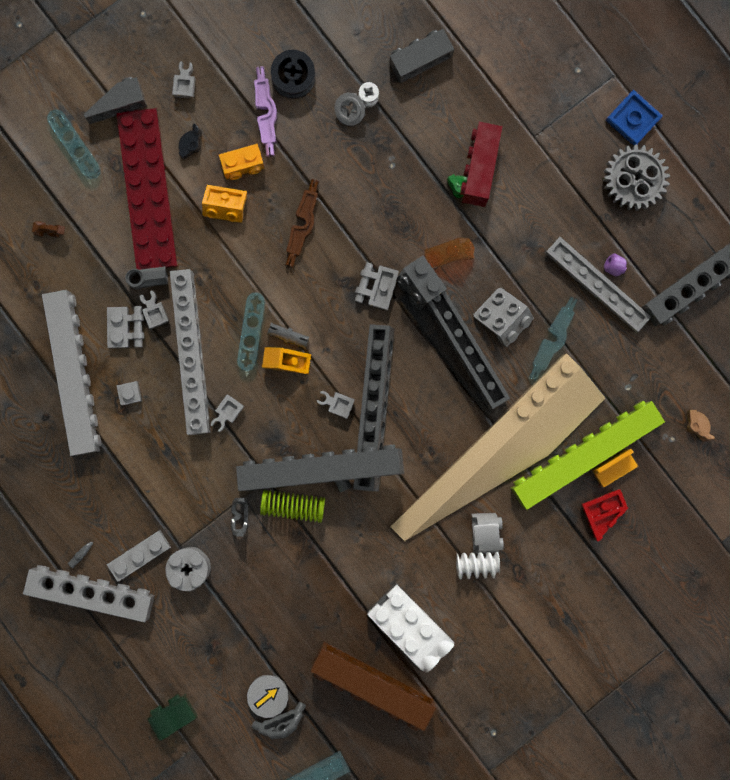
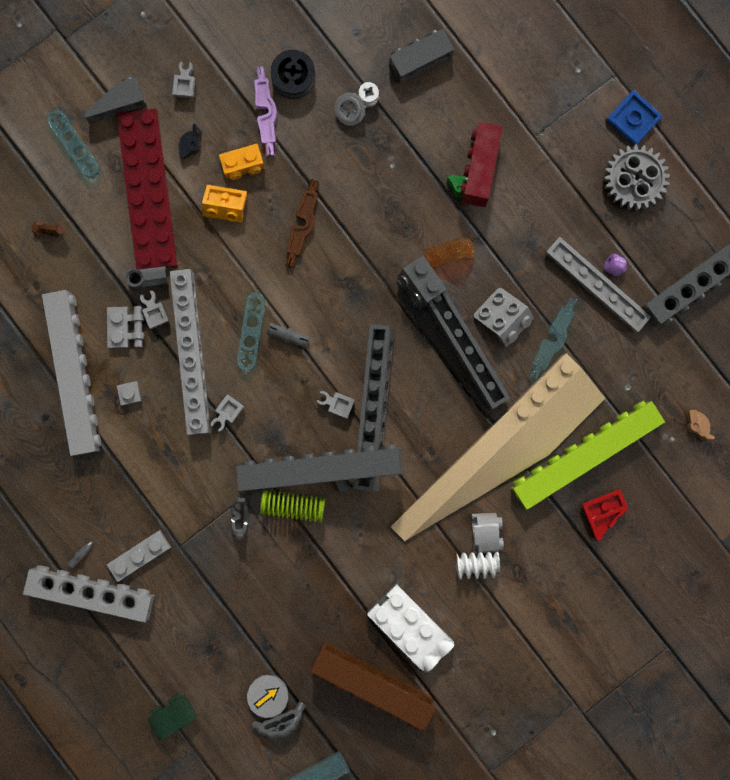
(180, 577): light grey brick -> none
(286, 360): light orange slope -> none
(382, 289): light grey plate -> none
(615, 467): light orange panel -> none

